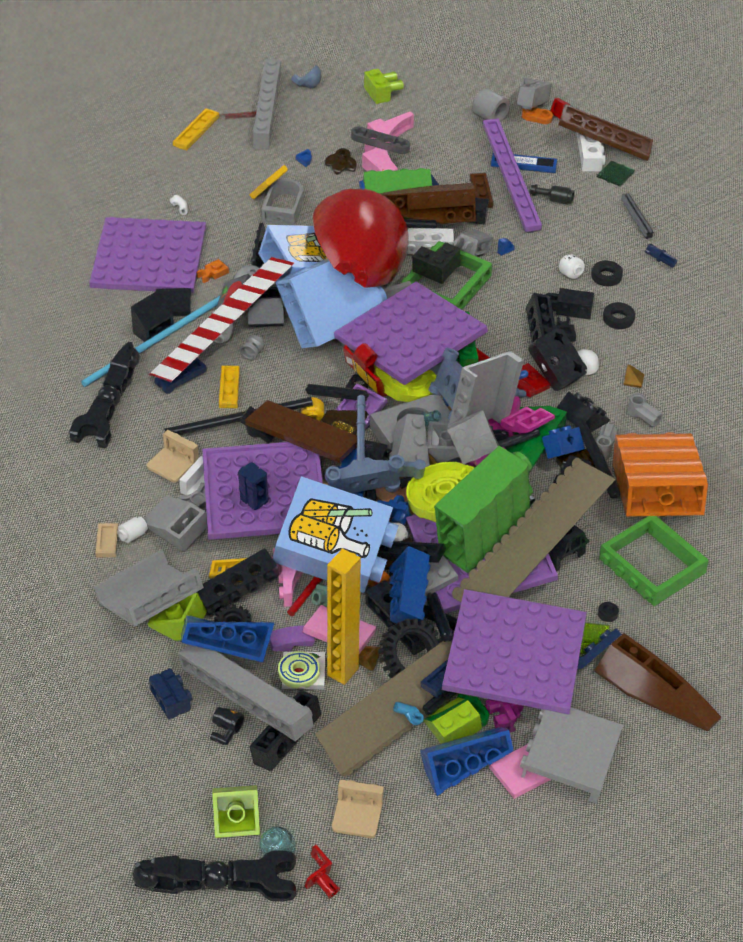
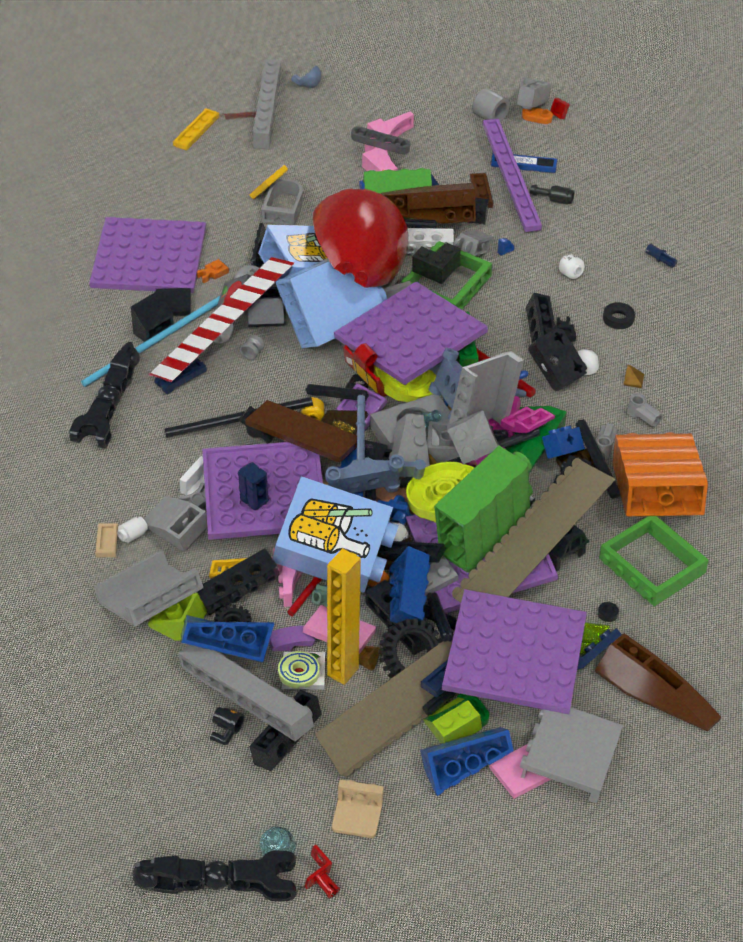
(170, 693): dark blue brick -> none
(174, 458): tan bracket -> none
(183, 208): white arm -> none
(229, 387): yellow tile -> none
(236, 811): lime slope -> none
(304, 157): blue tile -> none
(341, 160): dark brown plate -> none
(380, 85): lime brick -> none
(410, 712): dark azure arm -> none
(507, 713): magenta hips -> none
(535, 379): red plate -> none
(572, 303): black hinge -> none
(581, 408): black slope -> none
(590, 153): white brick -> none
(604, 280): black tyre -> none
(606, 132): reddish brown tile -> none
(615, 173): clear green piece -> none
(637, 215): black axle -> none

